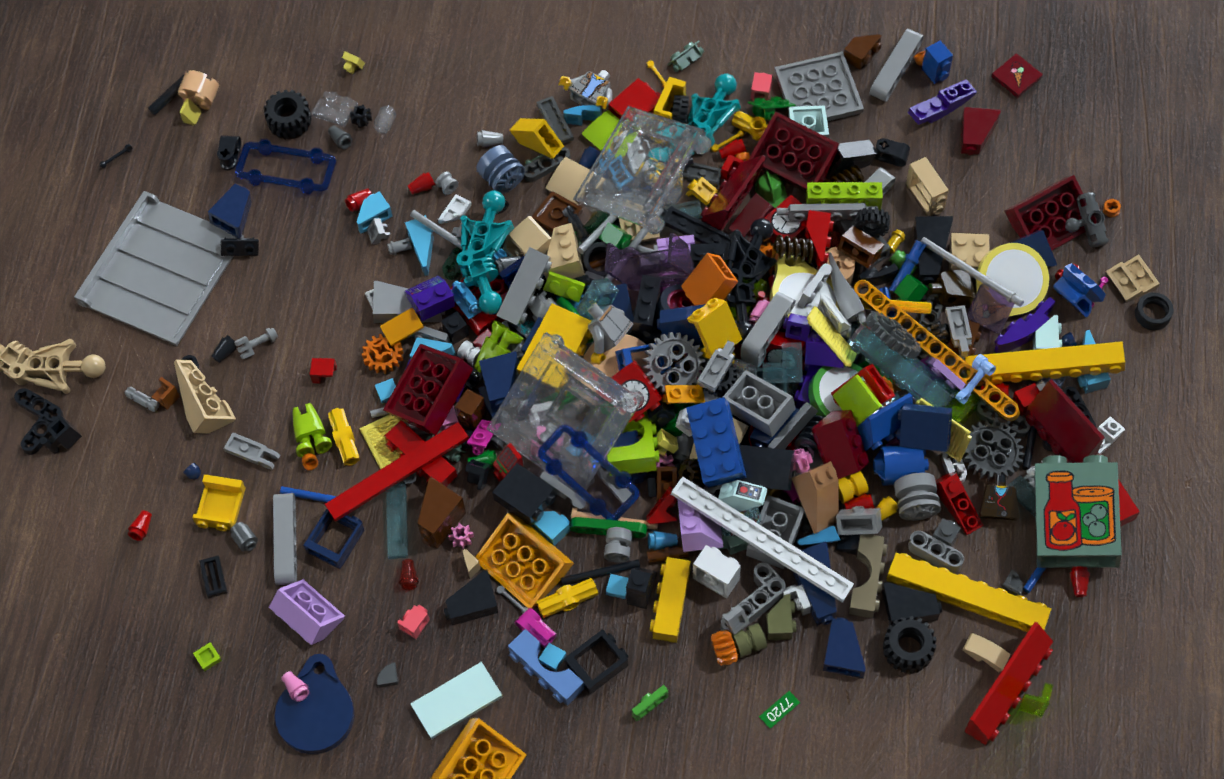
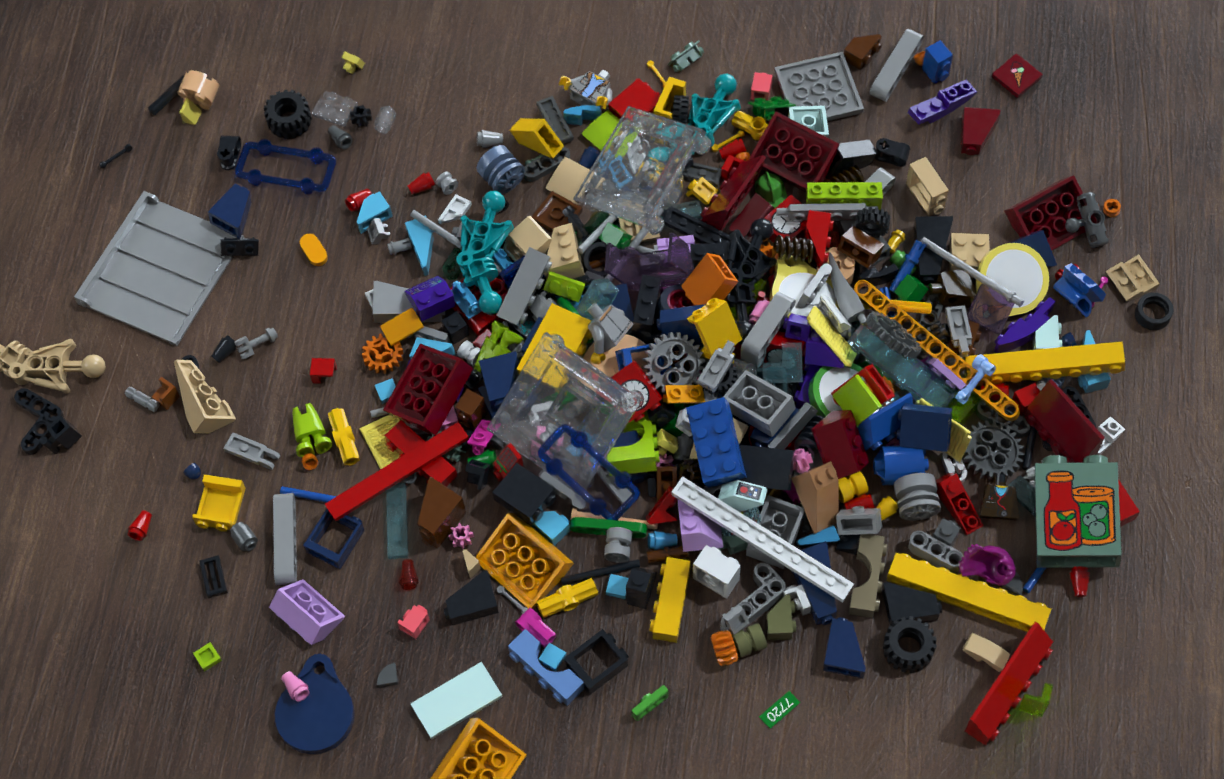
(313, 249): none -> light orange tile
(504, 262): dark grey cone -> none
(989, 563): none -> magenta piece

